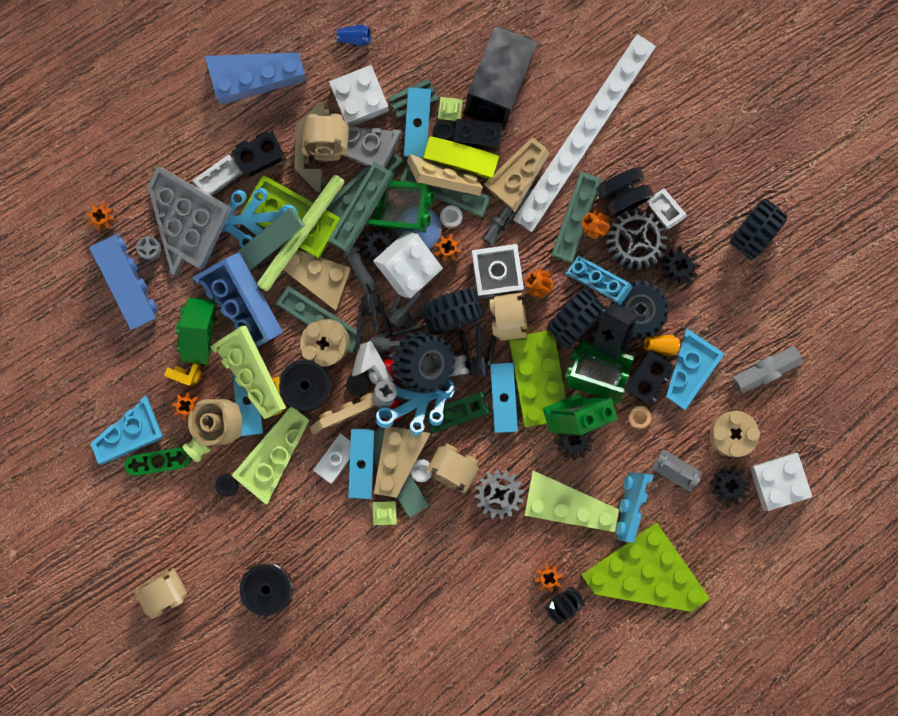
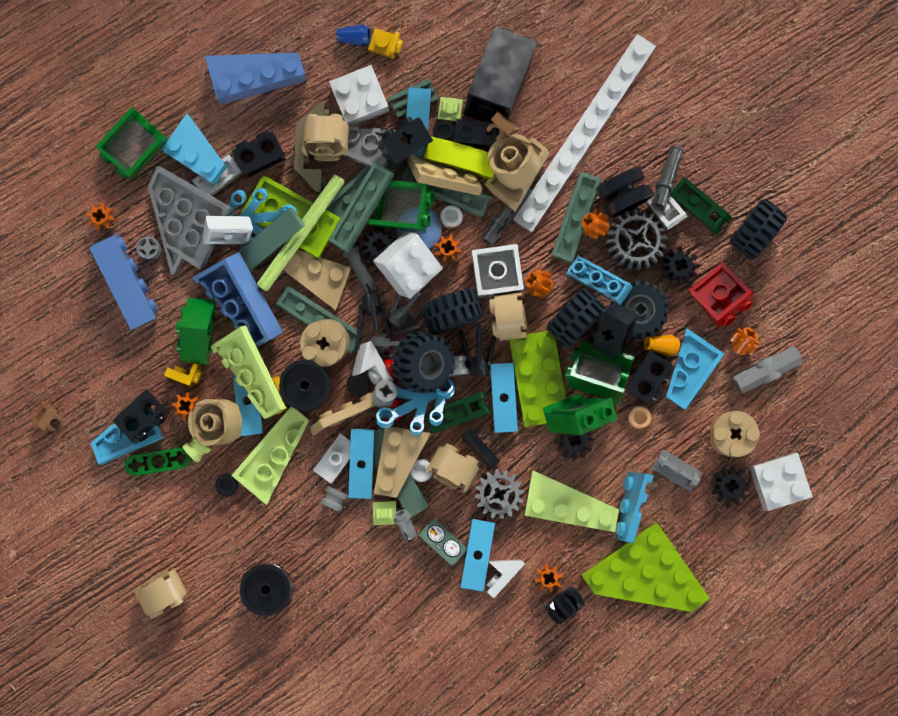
(44, 417): none -> medium nougat tile
(131, 144): none -> window
(138, 412): none -> black brick
(194, 151): none -> medium azure wing
(227, 230): none -> white slope
(334, 499): none -> light grey wheel
(385, 43): none -> yellow bracket
(406, 527): none -> light grey pin
(416, 136): none -> black brick
(443, 542): none -> slope
(476, 569): none -> medium azure tile
(480, 448): none -> black axle
(502, 124): none -> medium nougat tile
(508, 569): none -> white slope
(514, 161): none -> tan brick
(665, 184): none -> dark grey pin
(700, 205): none -> dark green plate
(722, 295): none -> red plate
(744, 341): none -> orange gear

